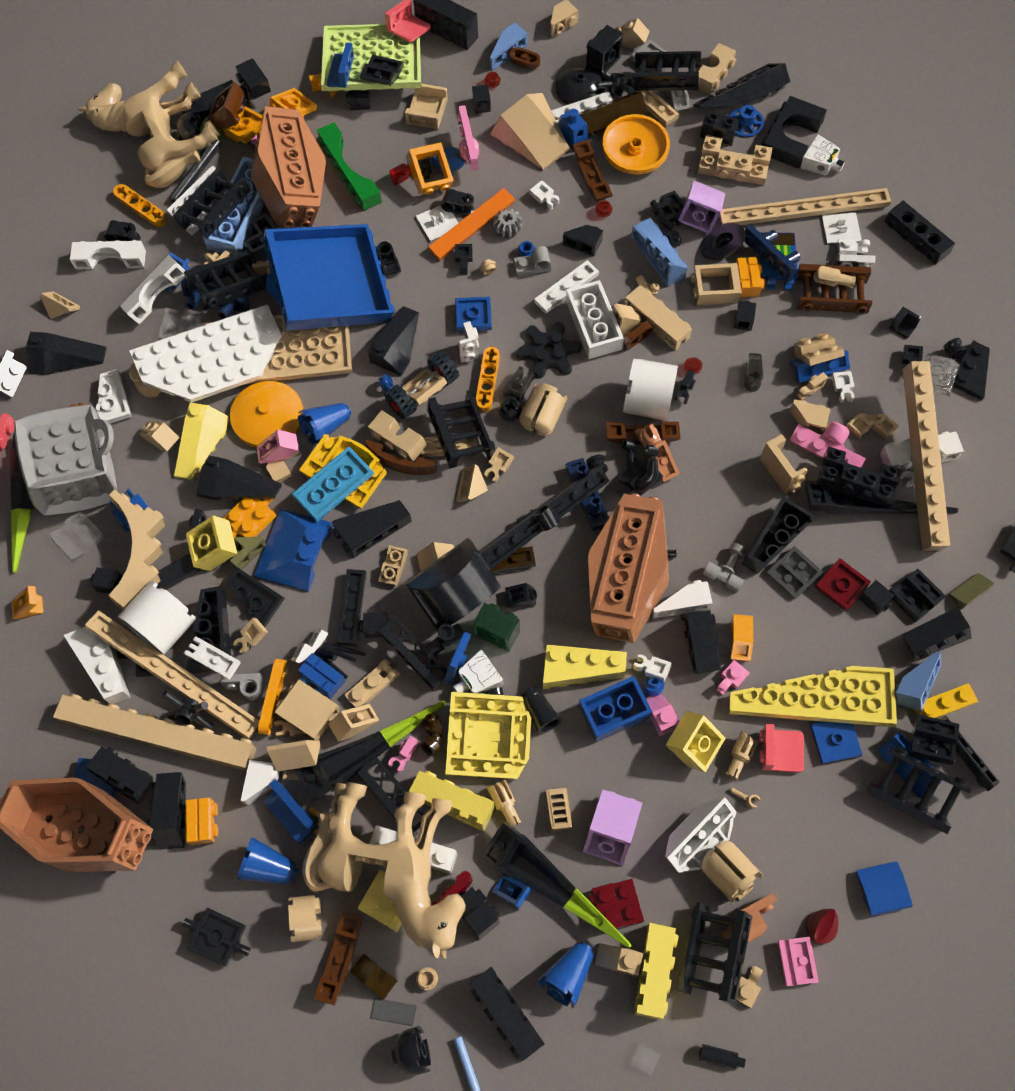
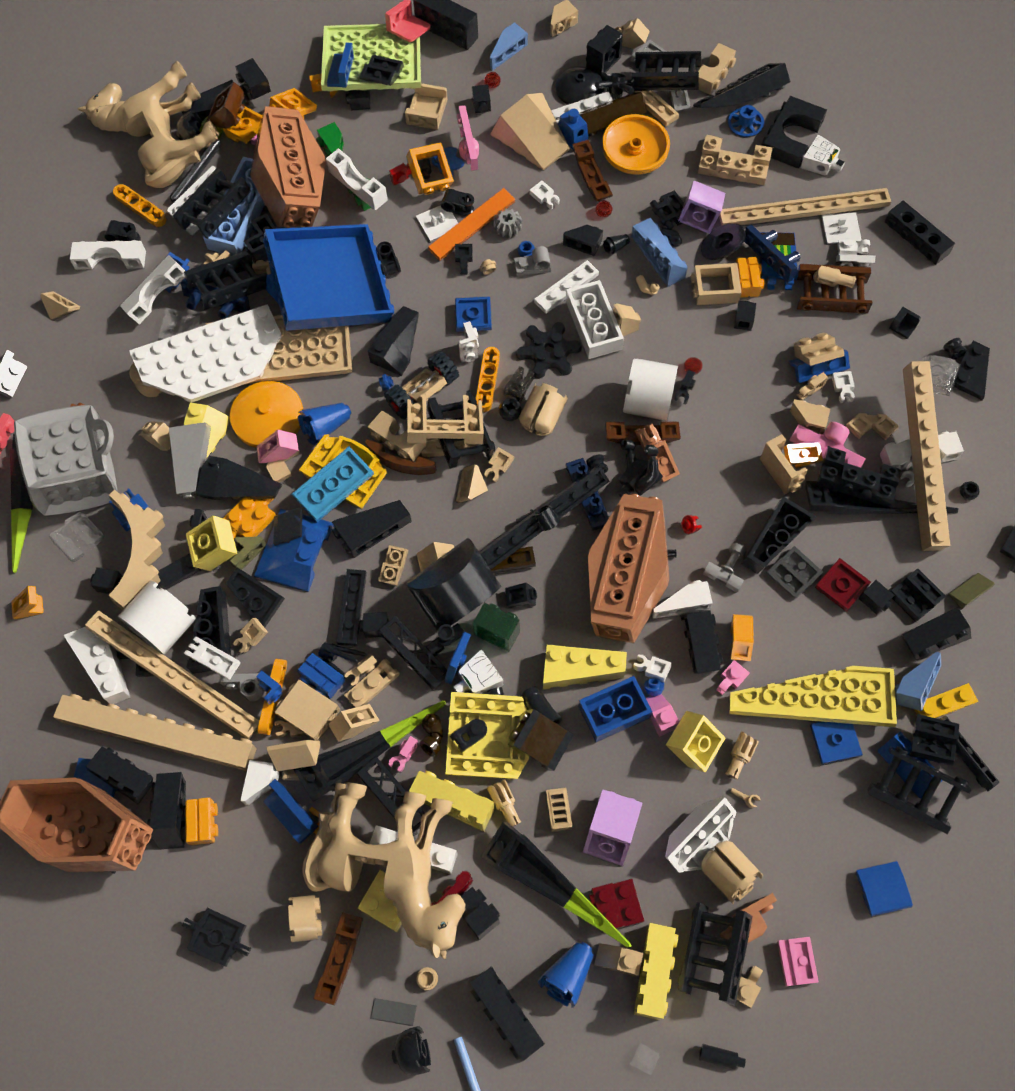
(54, 352): black wedge -> none
(112, 397): white wing -> none
(187, 710): black bar -> none
(189, 454): none -> light grey slope
(266, 865): blue cone -> none
(267, 684): none -> blue bracket
(287, 526): none -> clear smoke piece
(304, 650): white slope -> none
(363, 666): none -> tan plate
(369, 191): none -> white arch
(373, 976): dark brown slope -> none
(421, 428): none -> tan wedge
(475, 730): none -> black plate
(511, 891): blue slope -> none
(524, 58): reddish brown plate -> none
(540, 738): none -> dark brown panel
(615, 243): none -> black cone
(642, 331): reddish brown plate -> none
(665, 321): tan brick -> none
(689, 524): none -> red plate
(719, 126): black brick -> none
(753, 372): clear smoke piece -> none
(781, 750): coral bracket -> none
(803, 454): none -> slope
(822, 926): dark red piece -> none
(912, 353): black plate -> none
(973, 487): none -> black plate

